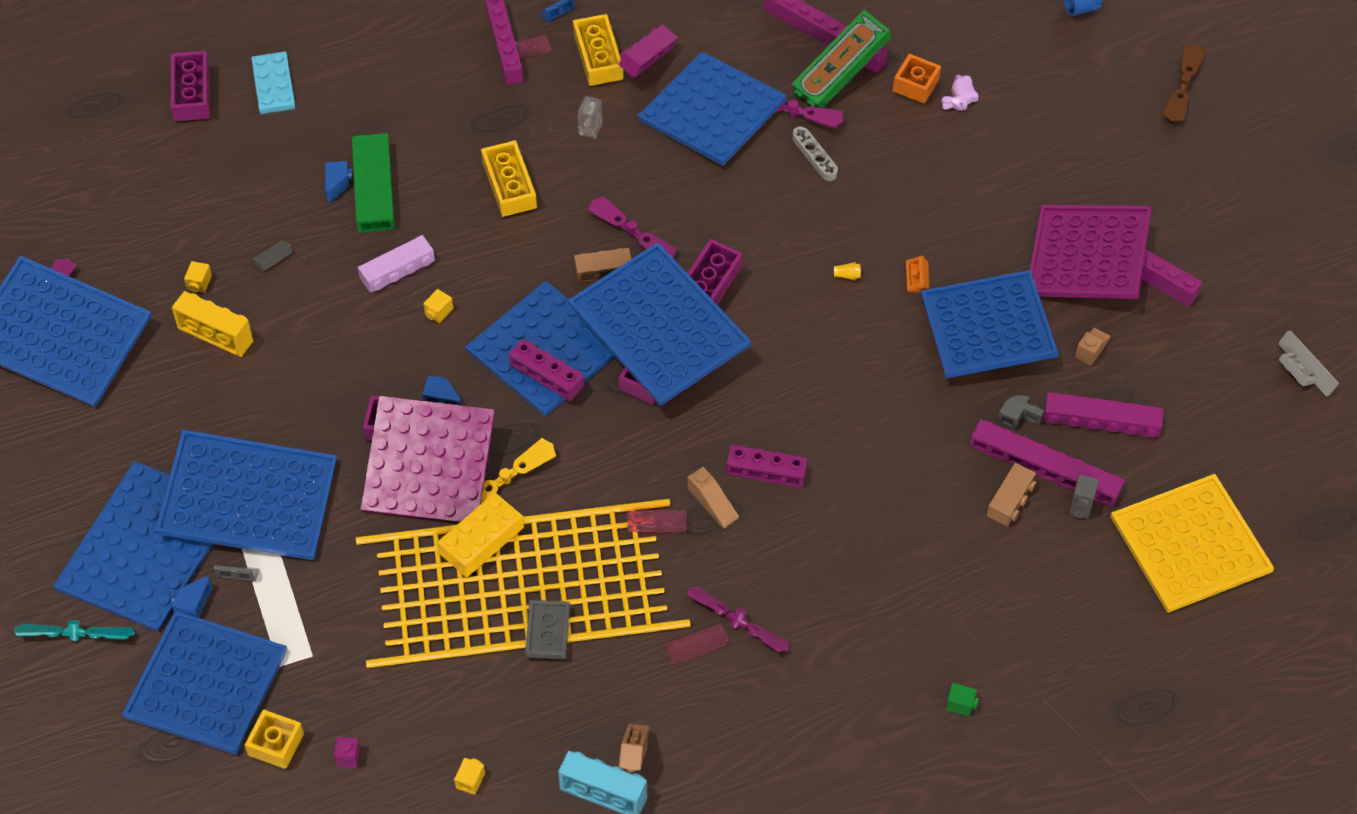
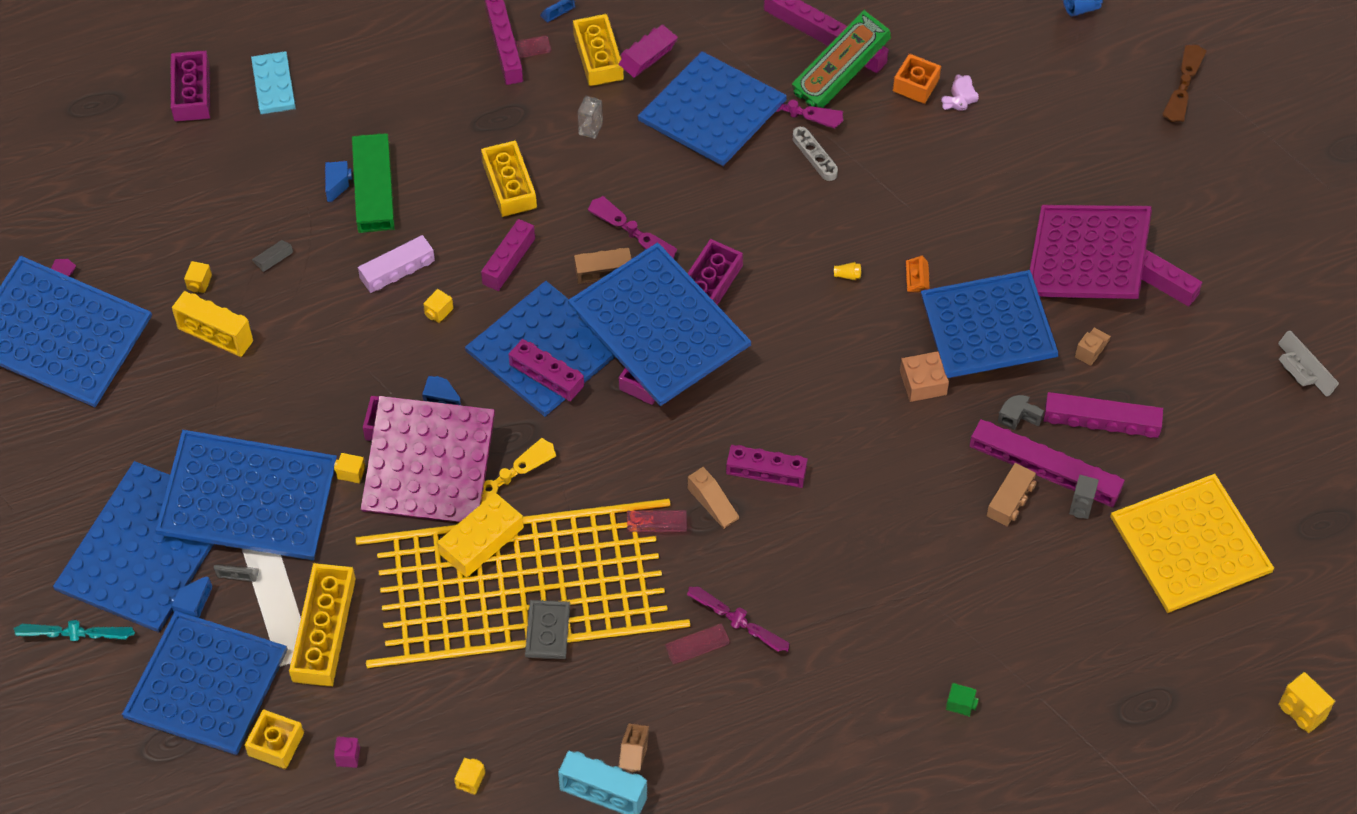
(322, 625): none -> yellow brick
(350, 468): none -> yellow brick
(508, 255): none -> magenta brick
(924, 376): none -> nougat brick
(1306, 702): none -> yellow brick

